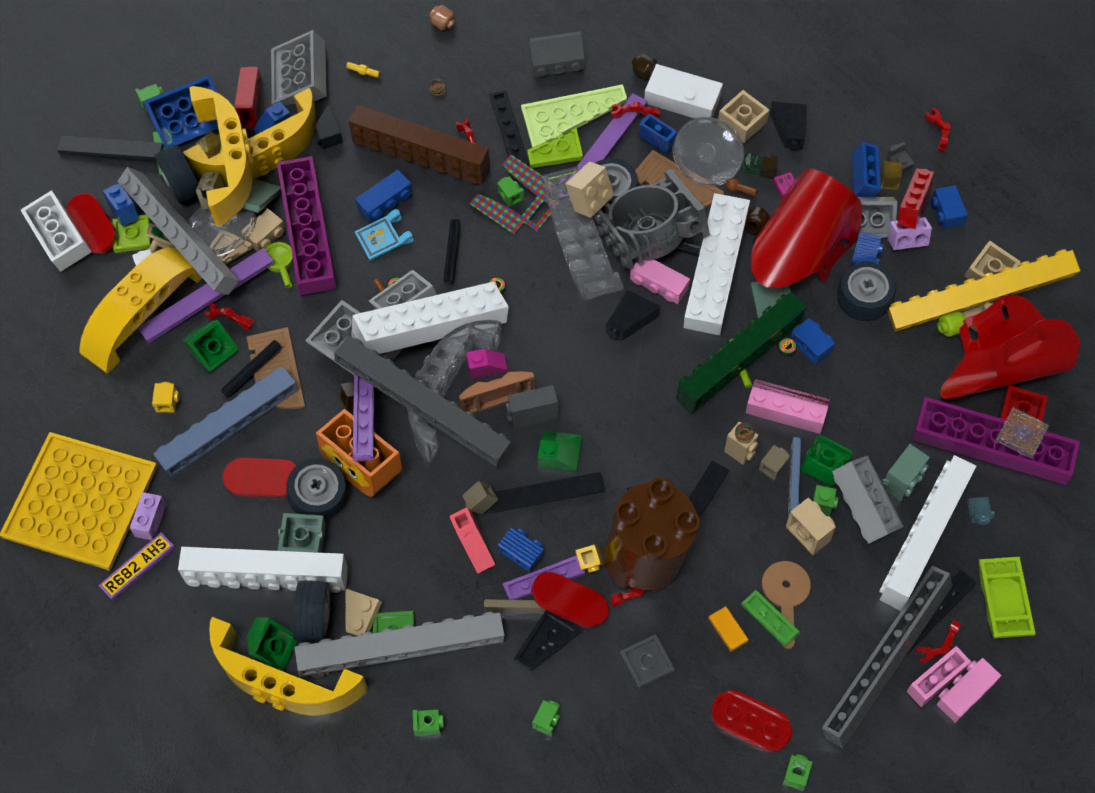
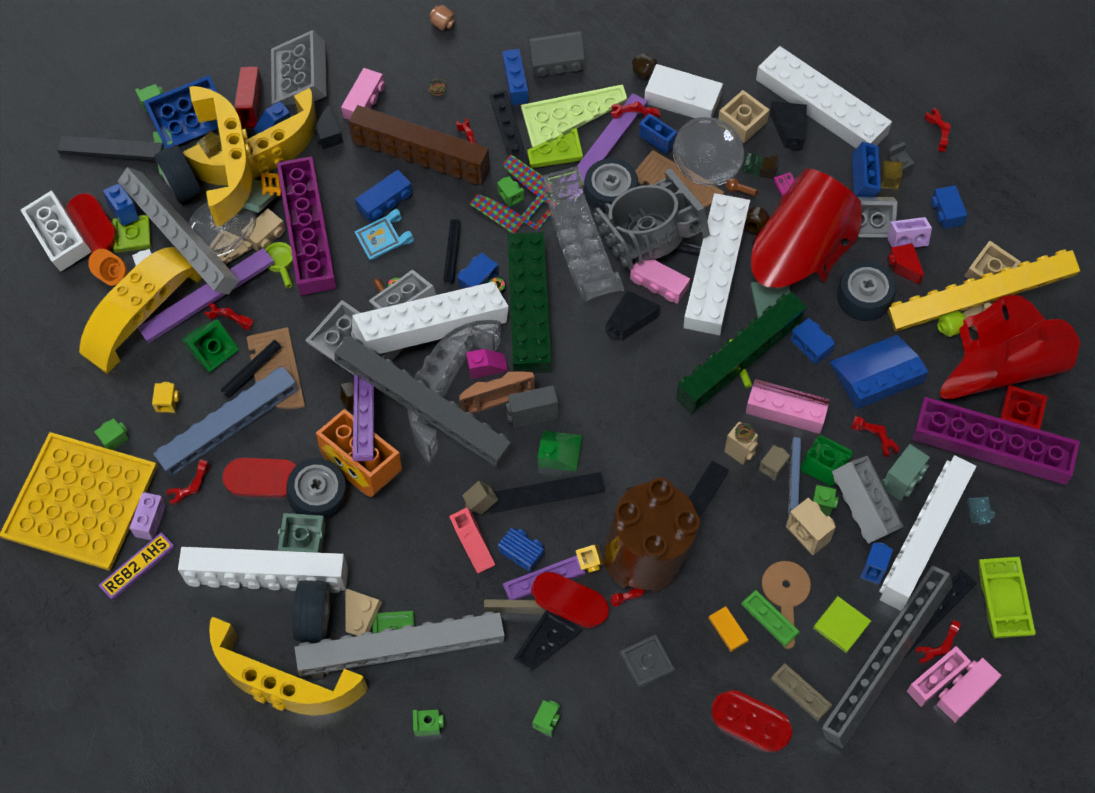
(107, 267): none -> orange piece
(112, 434): none -> bright green brick
(159, 238): tan shield -> none
(202, 468): none -> red piece
(208, 182): dark tan brick -> none
(270, 189): none -> light orange tile
(270, 643): green slope -> none
(363, 70): yellow bar -> none
(363, 92): none -> bright pink brick
(478, 272): none -> blue brick
(515, 77): none -> blue brick
(529, 302): none -> dark green brick
(590, 189): tan brick -> none
(787, 347): tile -> none
(794, 780): bright green brick -> none
(801, 692): none -> dark tan tile
(824, 99): none -> white brick
(842, 624): none -> lime tile
(860, 424): none -> red piece
(867, 248): blue brick -> none
(876, 562): none -> blue brick
(879, 371): none -> blue slope
(906, 263): none -> red slope
(915, 198): red brick -> none
(1022, 432): clear plate -> none

